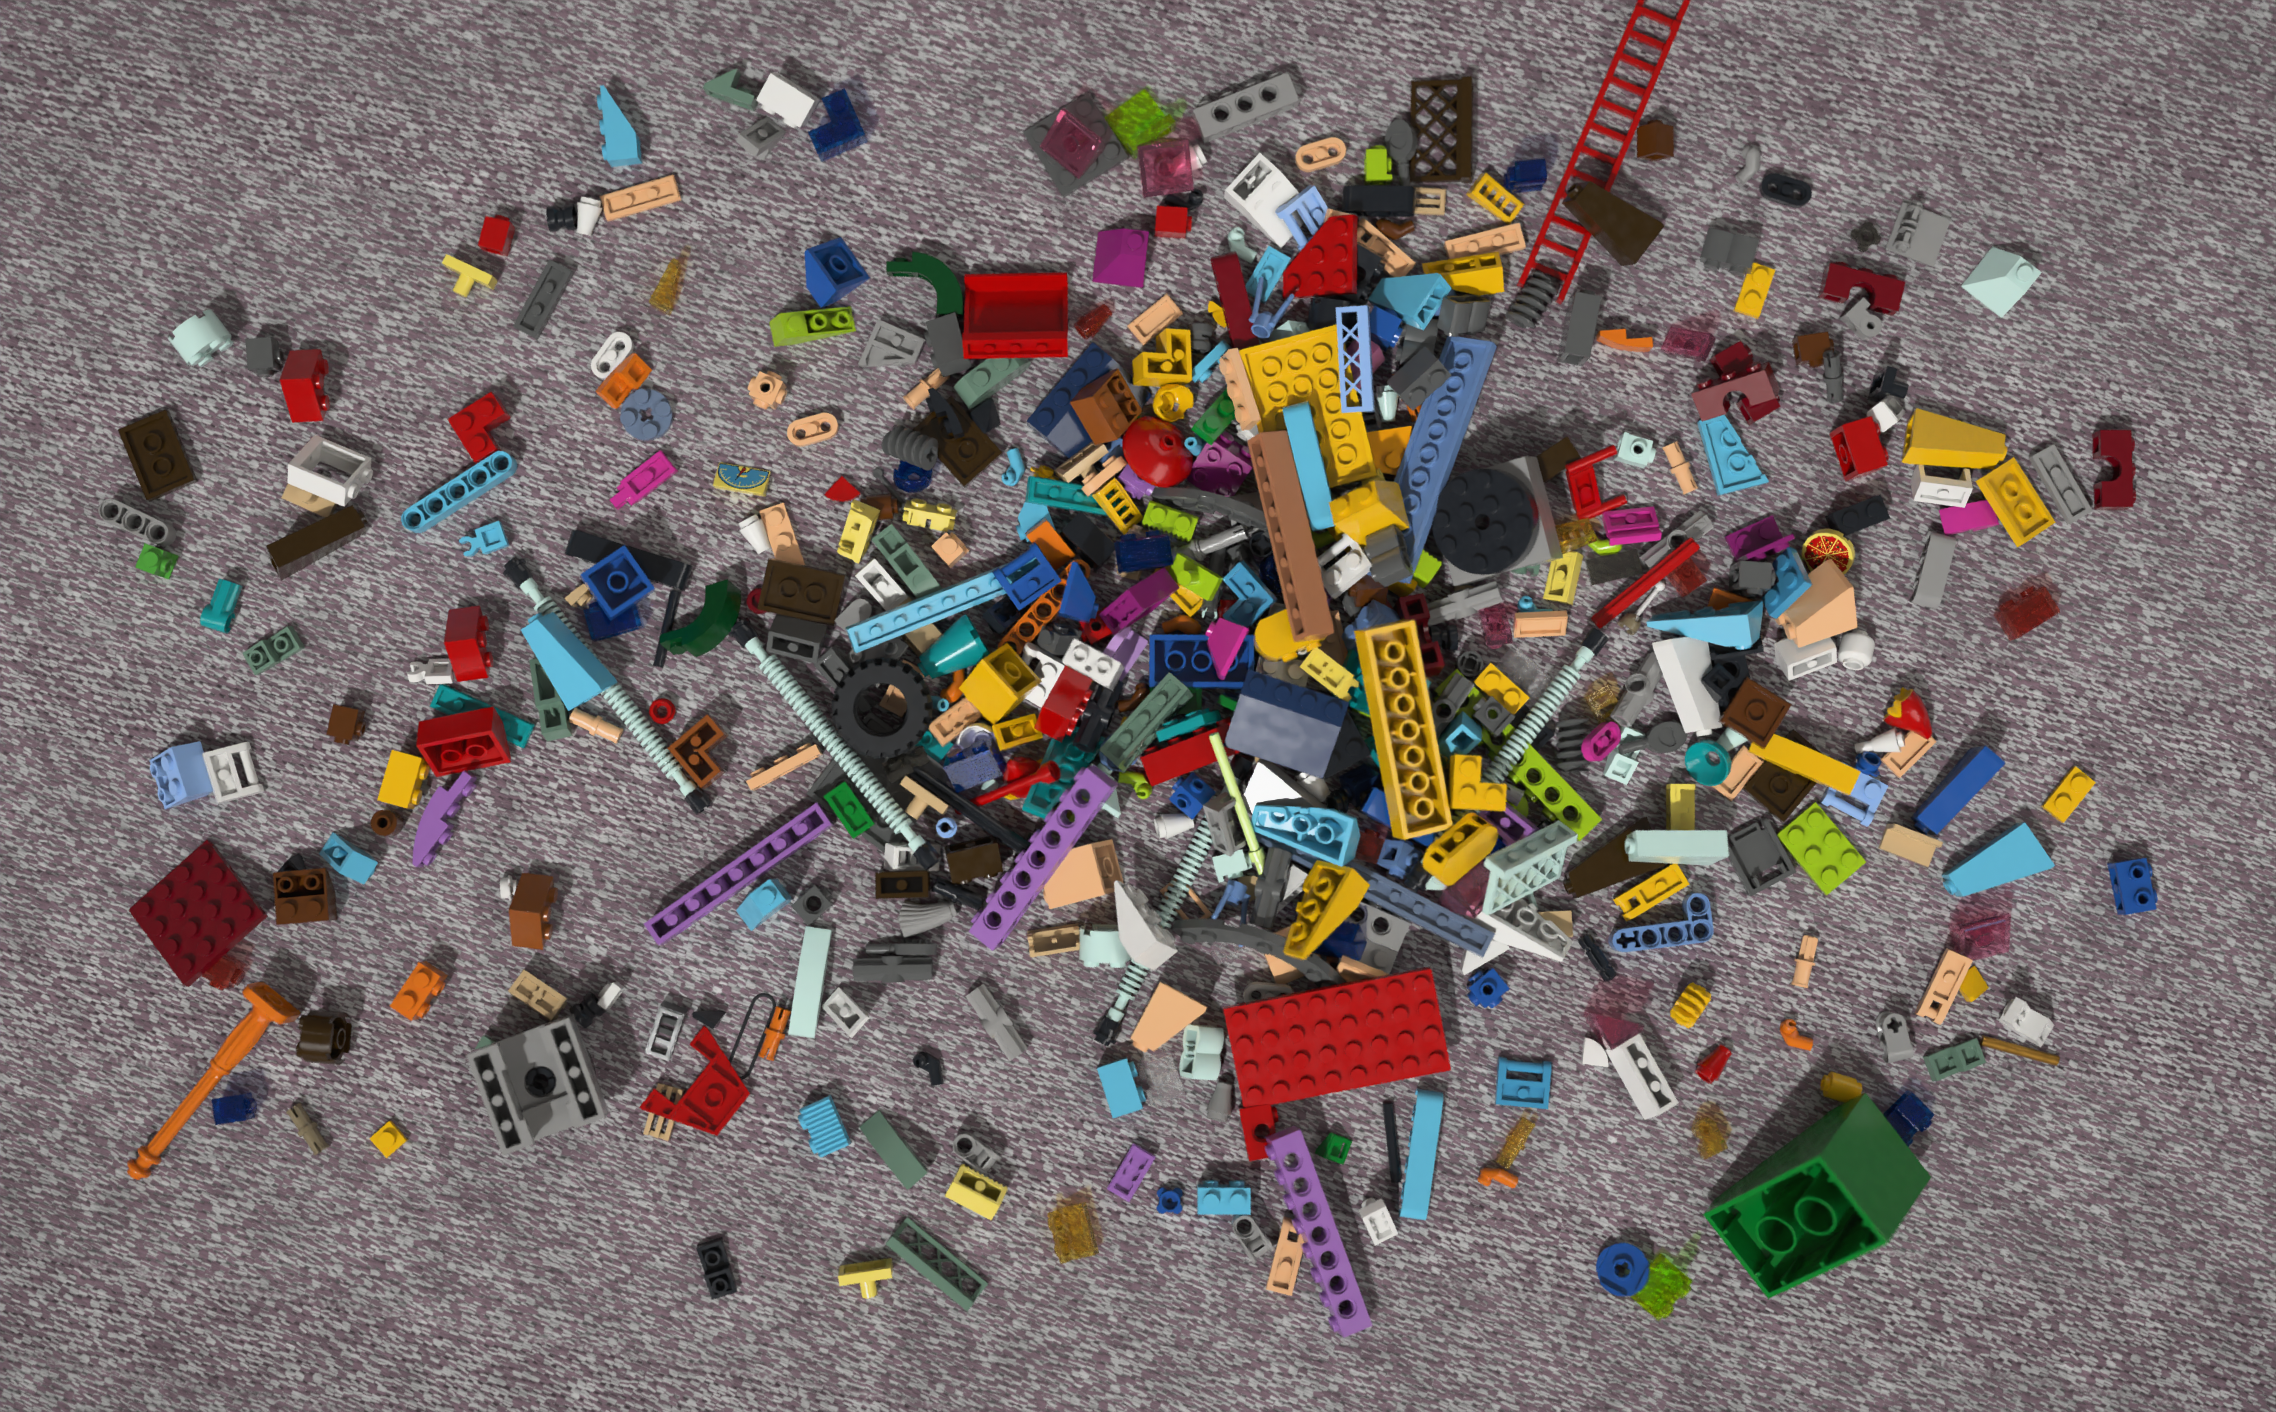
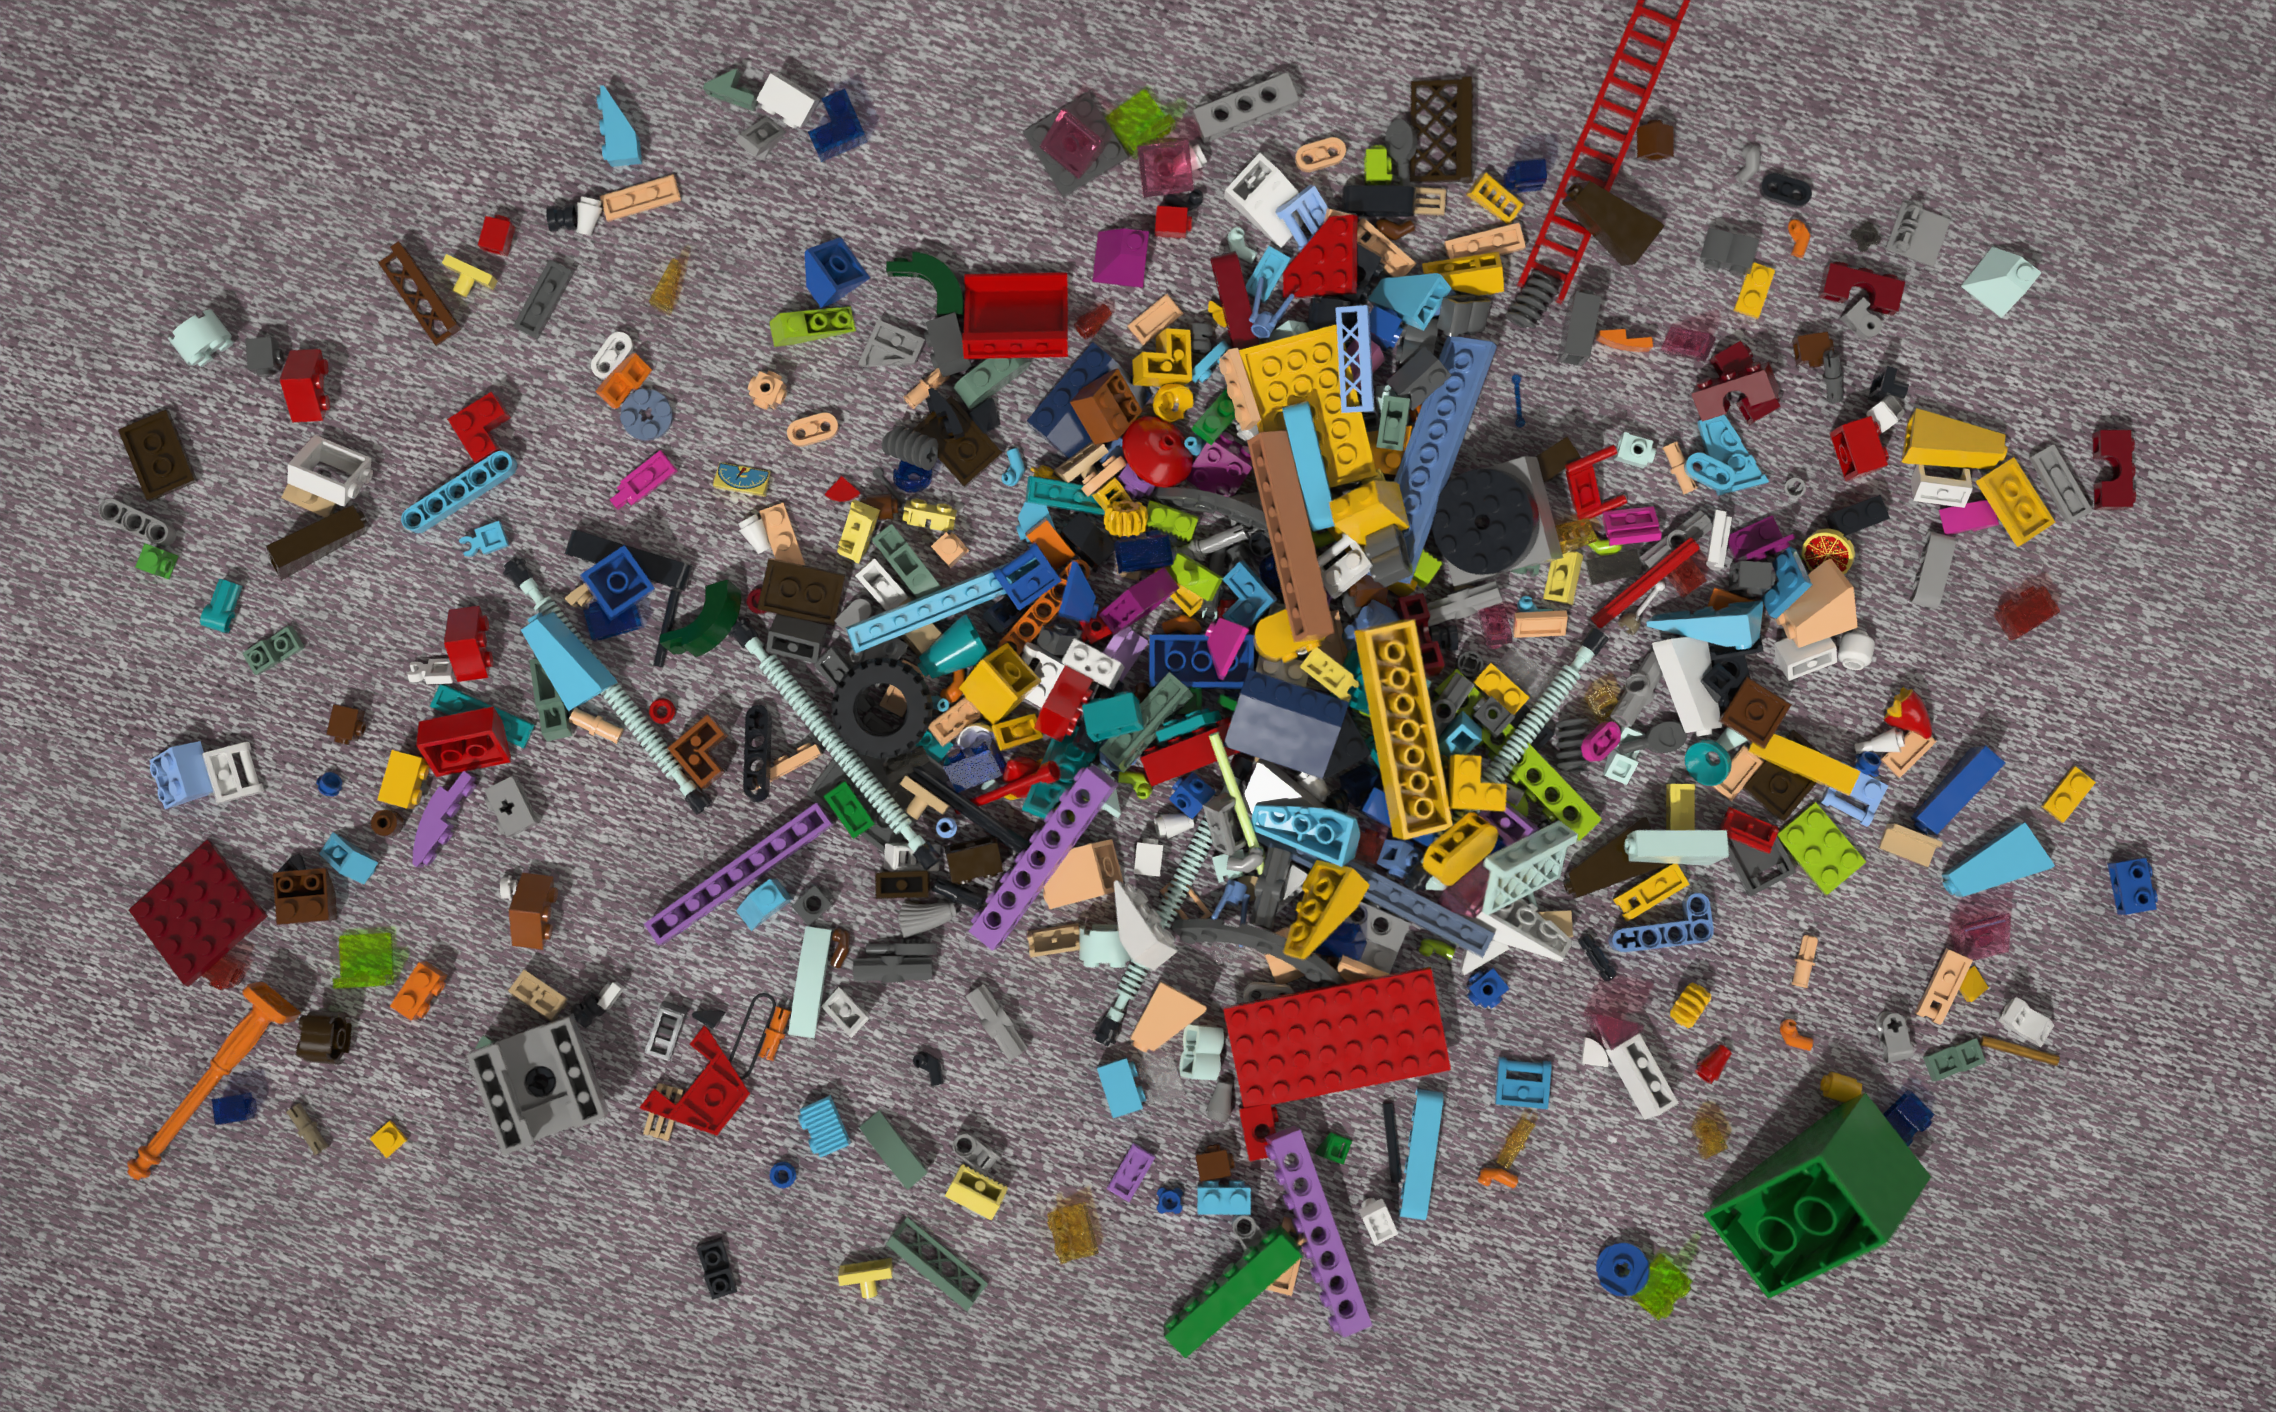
(329, 784): none -> blue plate
(365, 961): none -> clear neon green bracket
(427, 290): none -> reddish brown fence
(522, 814): none -> light grey brick
(762, 753): none -> black beam
(775, 1178): none -> blue plate
(842, 948): none -> reddish brown arm
(1112, 716): none -> teal brick
(1125, 518): none -> yellow gear
(1148, 857): none -> white brick
(1214, 1162): none -> reddish brown brick
(1232, 1291): none -> green brick
(1247, 864): none -> light grey arm
(1393, 422): none -> sand green slope
(1437, 946): none -> lime arm
(1520, 422): none -> clear blue hinge
(1709, 469): none -> medium azure plate
(1718, 540): none -> white slope
(1749, 830): none -> red hinge
(1800, 236): none -> orange arm
(1800, 490): none -> light grey hinge

